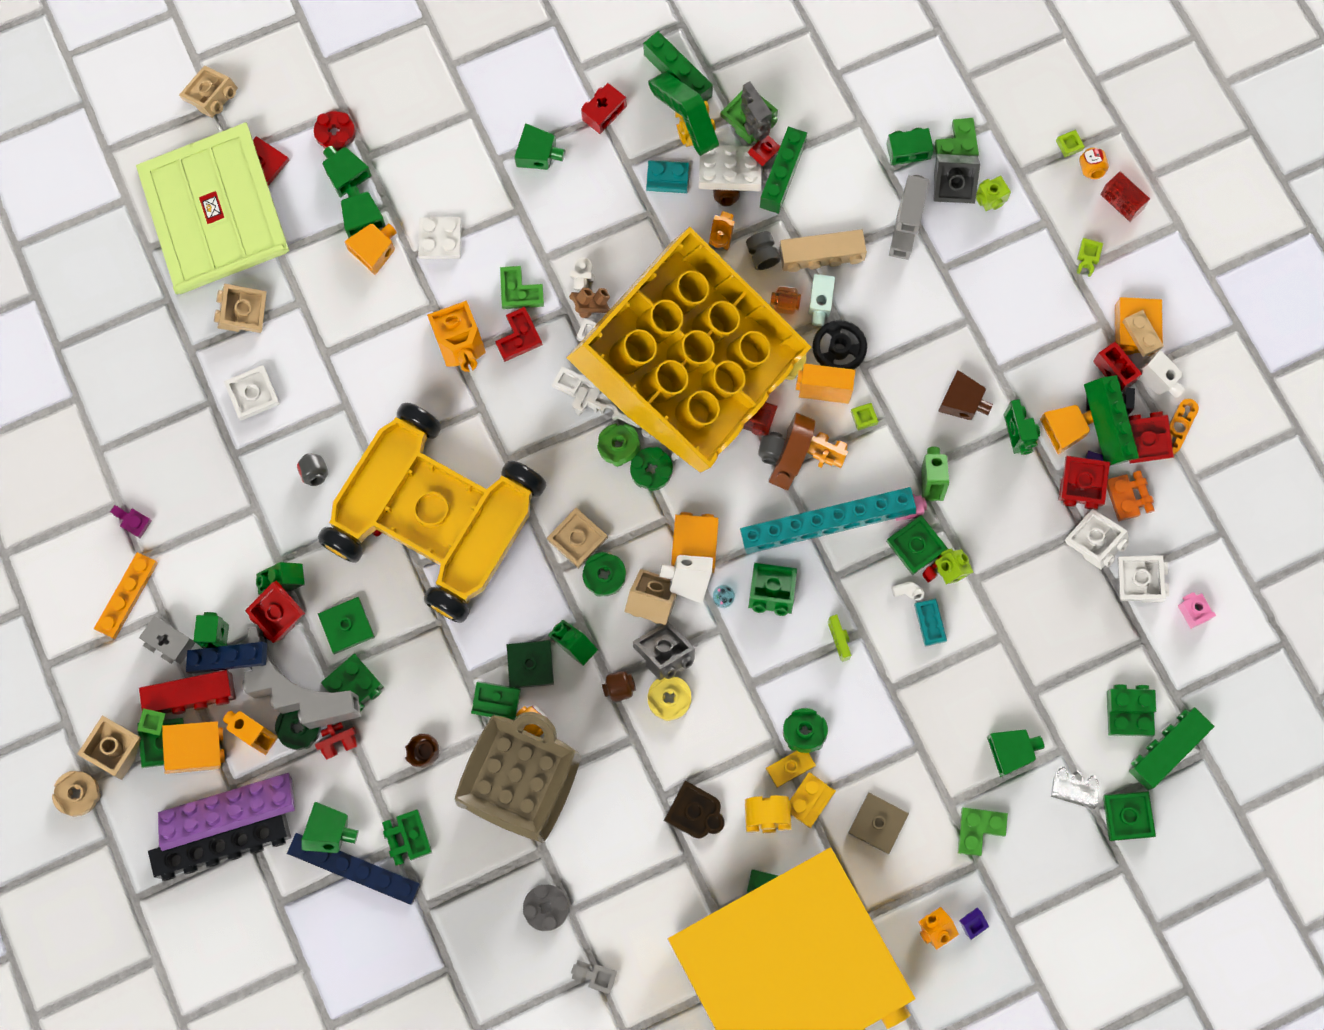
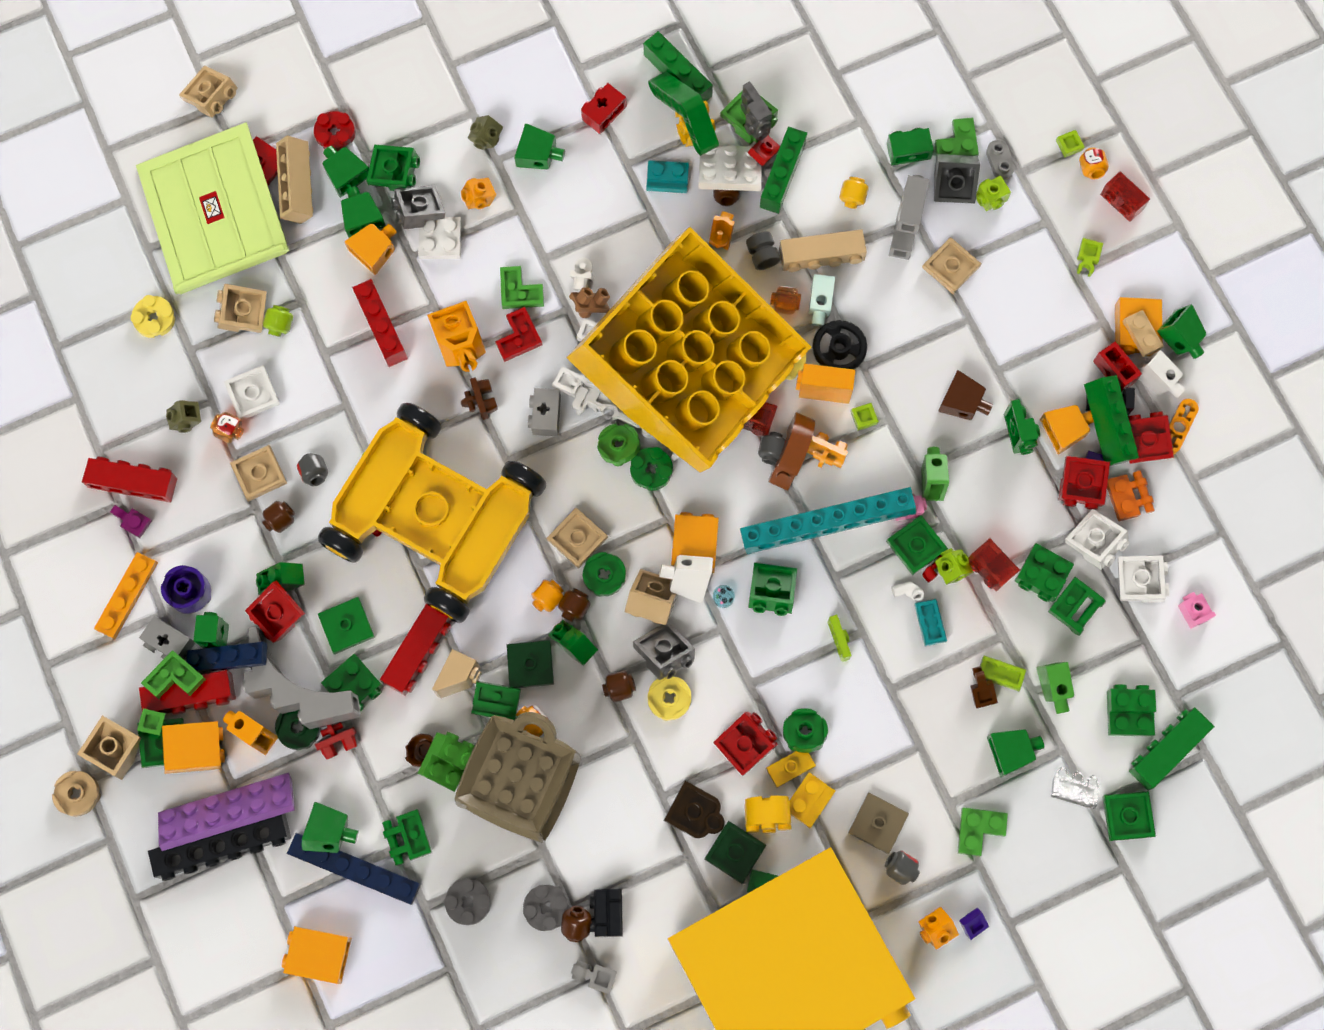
(129, 479): none -> red brick
(148, 306): none -> light yellow plate
(170, 671): none -> bright green plate
(174, 587): none -> dark purple brick
(183, 416): none -> olive brick
(227, 427): none -> head
(258, 473): none -> tan plate
(278, 320): none -> lime head
(278, 516): none -> reddish brown head
(294, 179): none -> tan brick
(316, 955): none -> light orange brick
(380, 323): none -> red brick
(393, 167): none -> green plate
(415, 650): none -> red brick
(417, 206): none -> flat silver plate
(446, 760): none -> bright green plate
(454, 902): none -> flat silver plate
(456, 675): none -> tan slope
(478, 193): none -> light orange brick
(485, 132): none -> olive brick
(485, 406): none -> reddish brown hips
(547, 595): none -> light orange head
(549, 423): none -> light grey brick
(574, 605): none -> reddish brown head
(576, 924): none -> reddish brown head
(607, 913): none -> black brick
(735, 852): none -> dark green plate
(746, 742): none -> red plate
(854, 192): none -> yellow head
(902, 867): none -> dark grey head
(951, 265): none -> tan plate
(983, 691): none -> reddish brown plate
(992, 565): none -> clear red brick
(1000, 158): none -> light grey plate
(1003, 673): none -> lime plate
(1044, 573): none -> green plate
(1055, 676): none -> bright green torso
(1071, 600): none -> green plate
(1184, 332): none -> green torso

